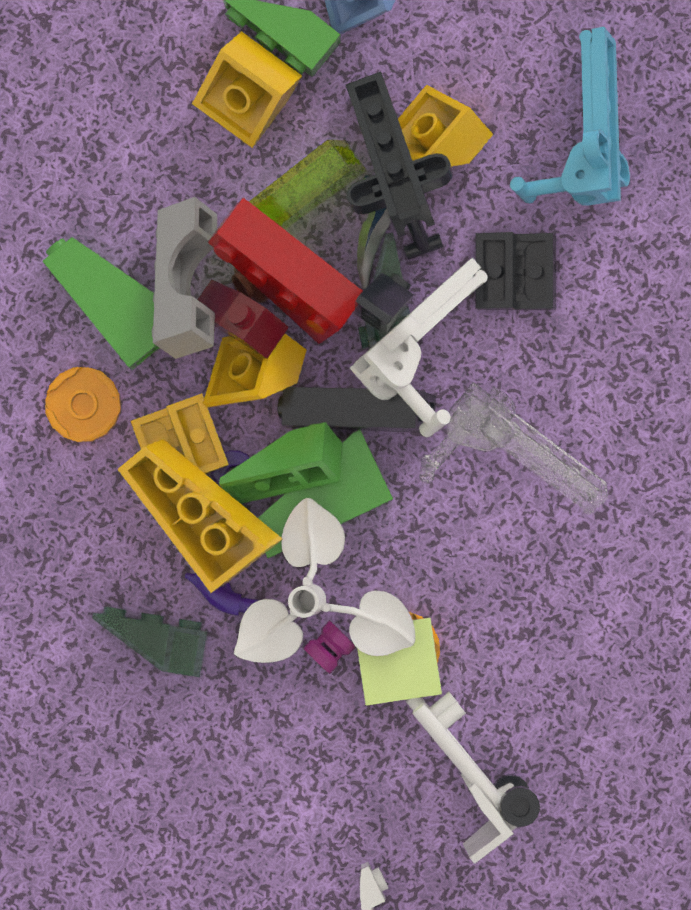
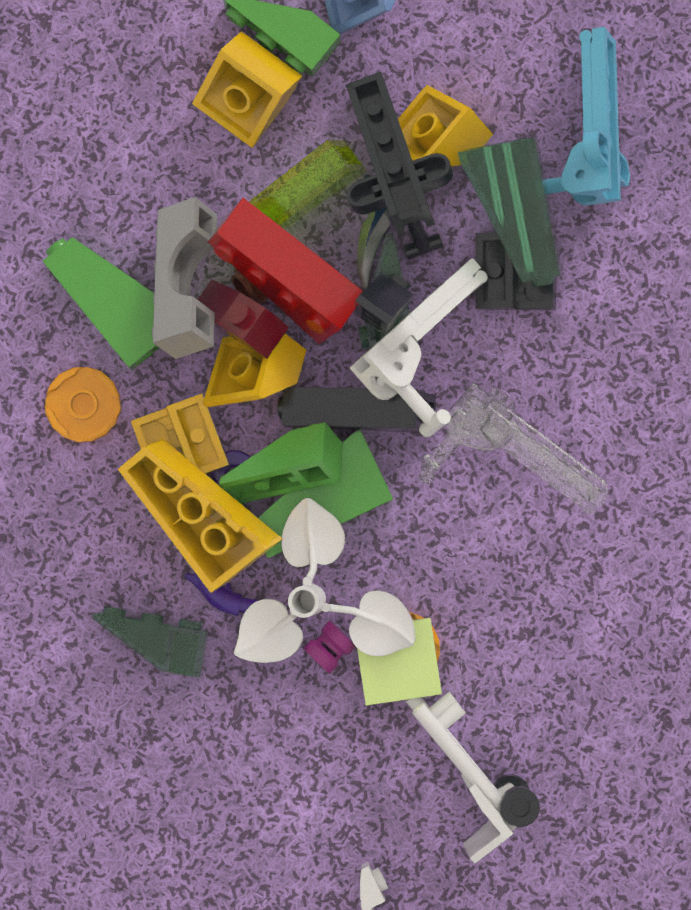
(516, 199): none -> clear green slope

